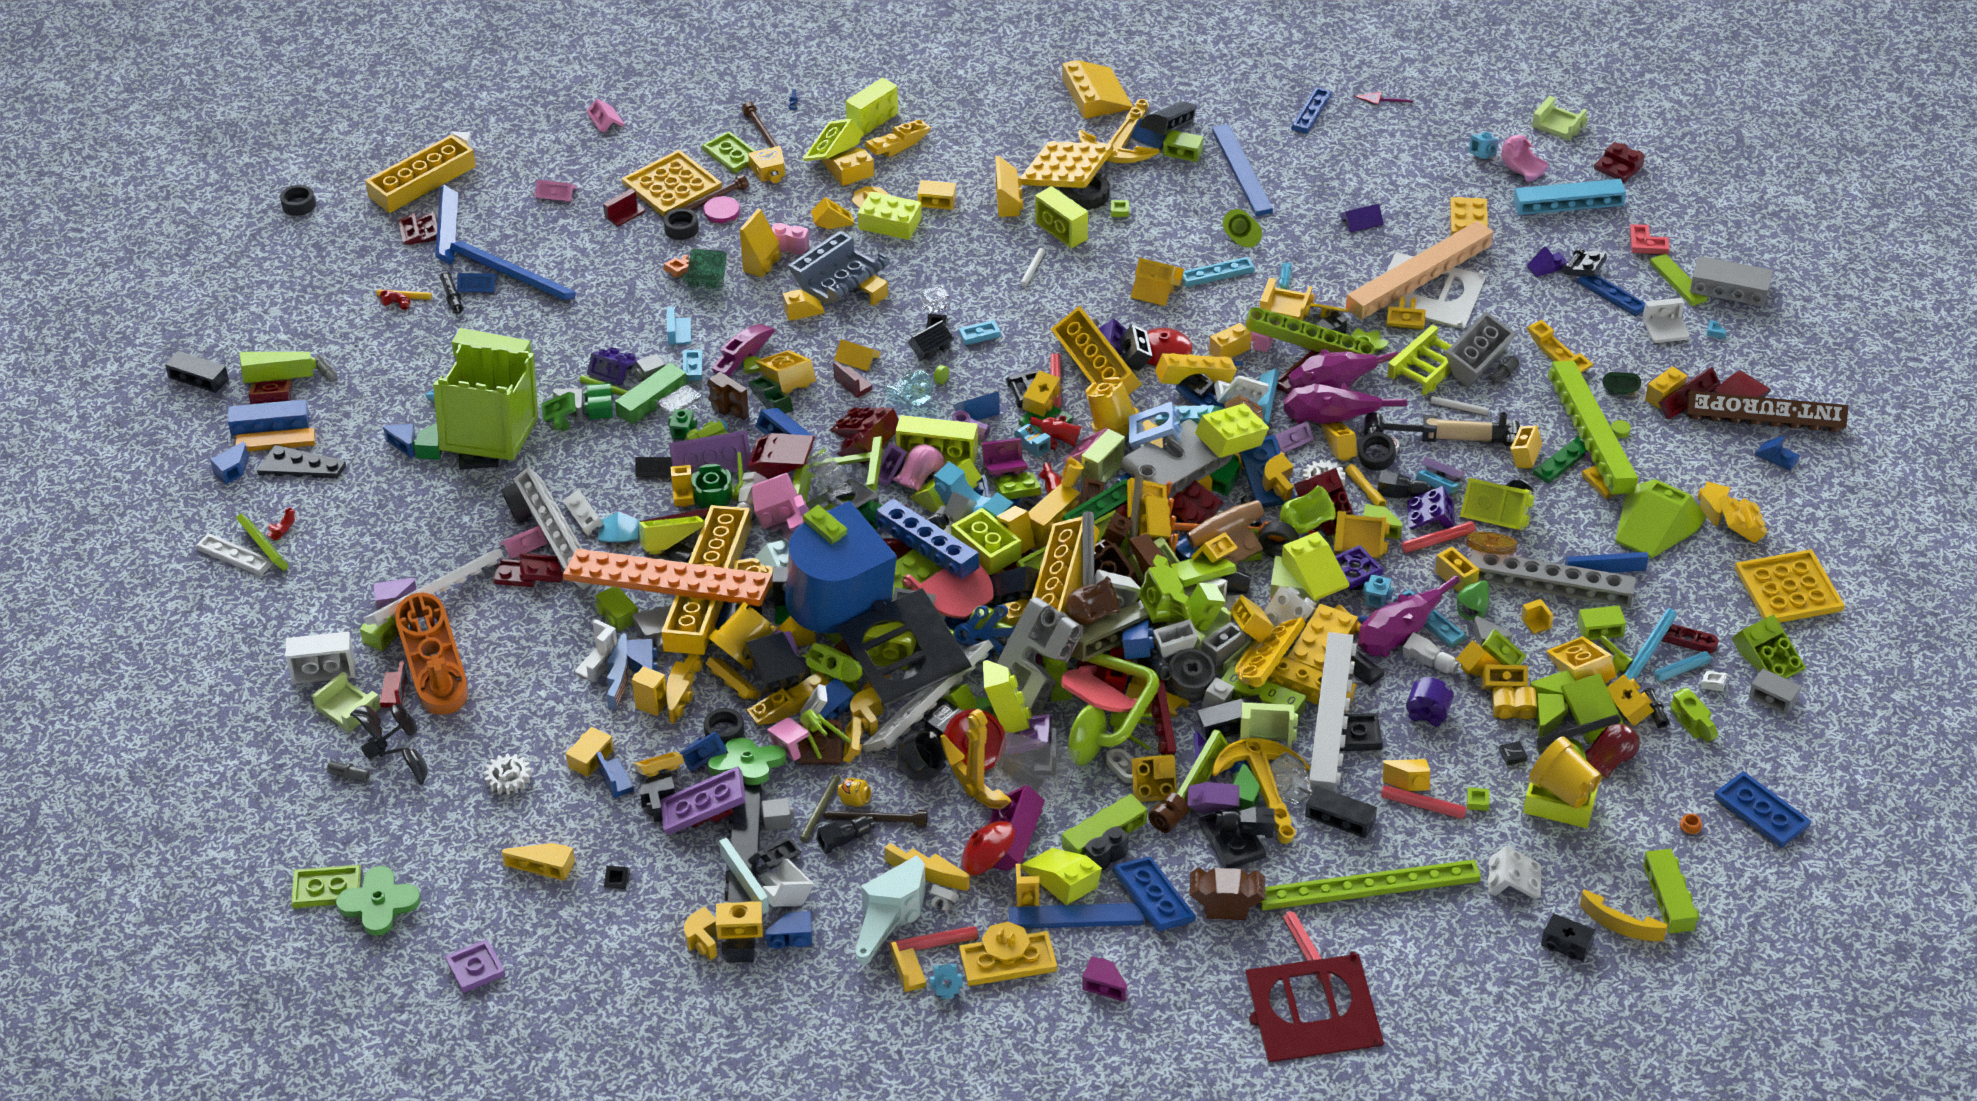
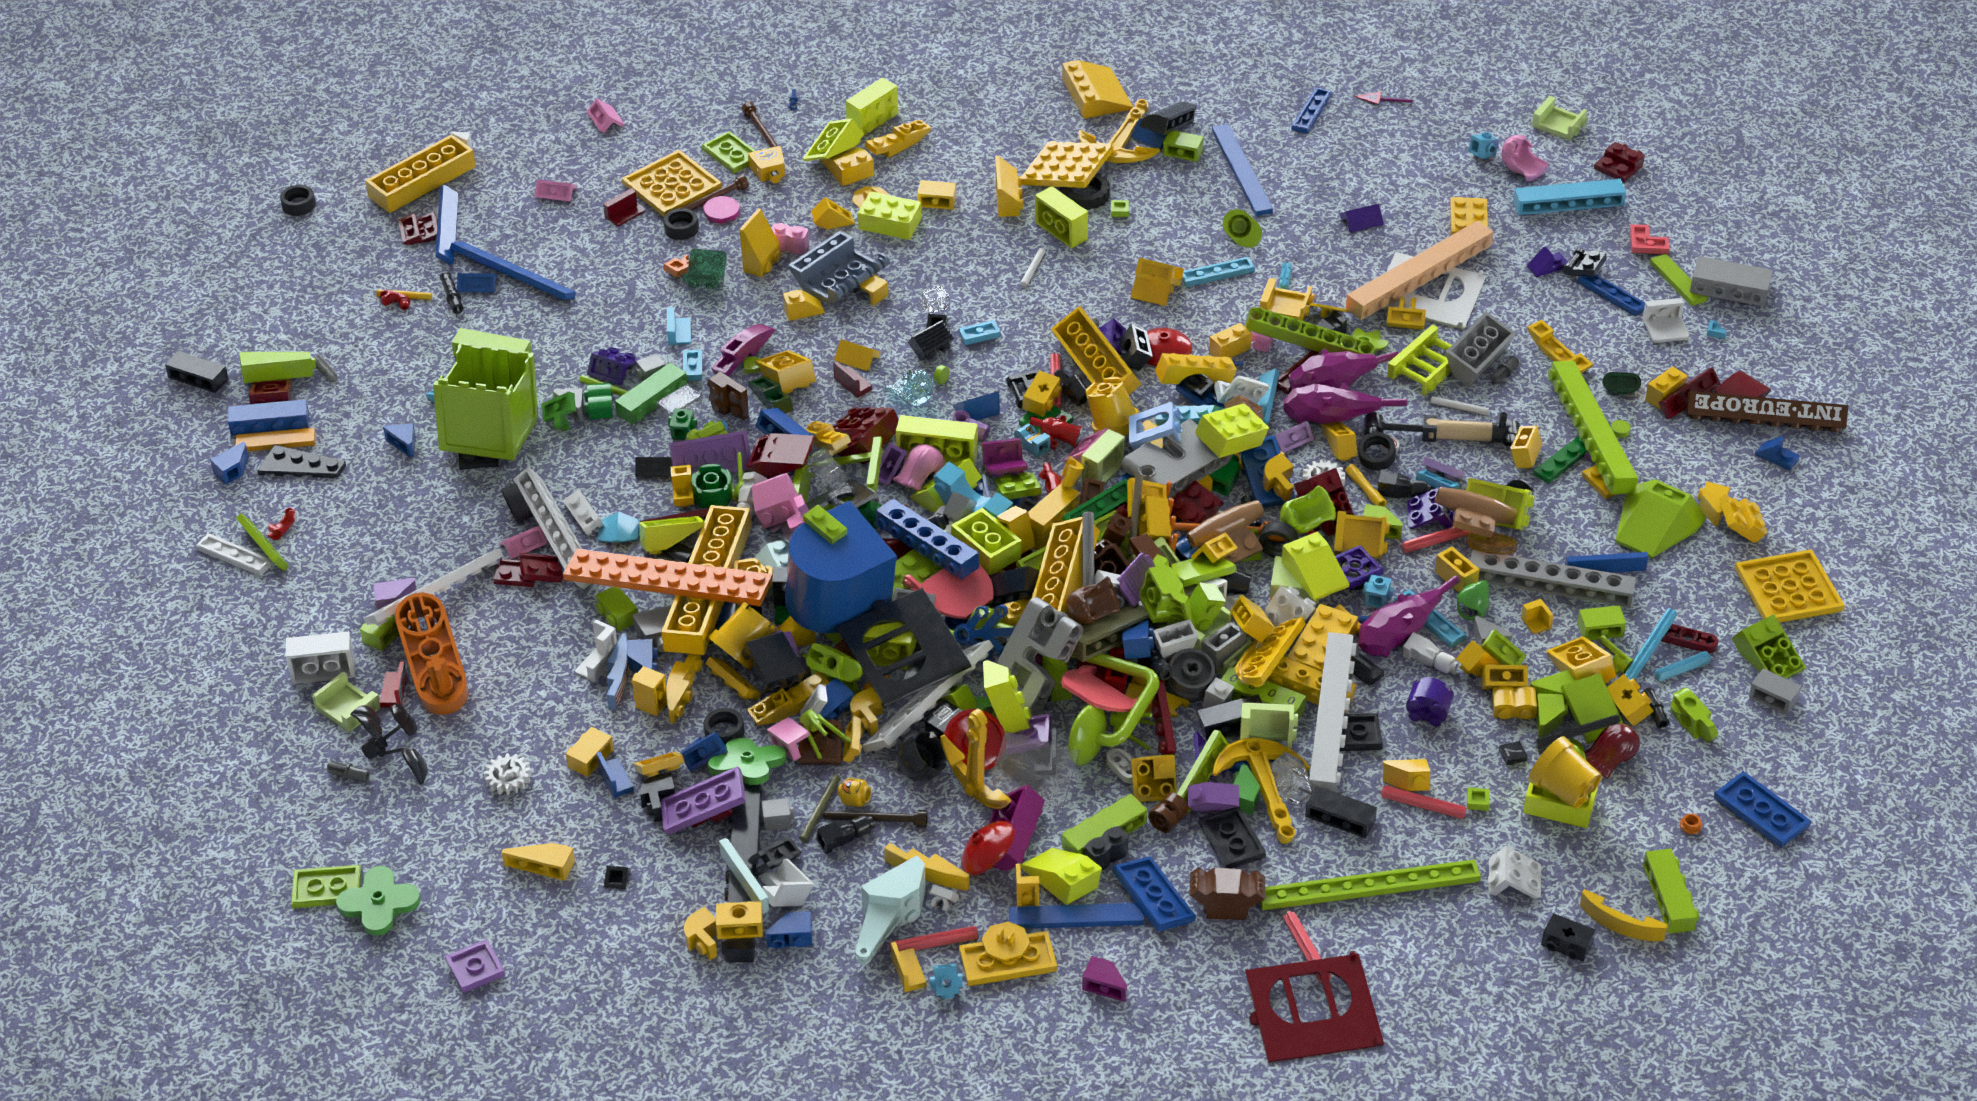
(427, 444): slope -> none
(827, 437): none -> yellow slope
(1072, 387): none -> black piece
(1134, 577): none -> medium lavender window
(1250, 821): black piece -> none
(1474, 511): none -> medium nougat plate
(1714, 681): white tile -> none

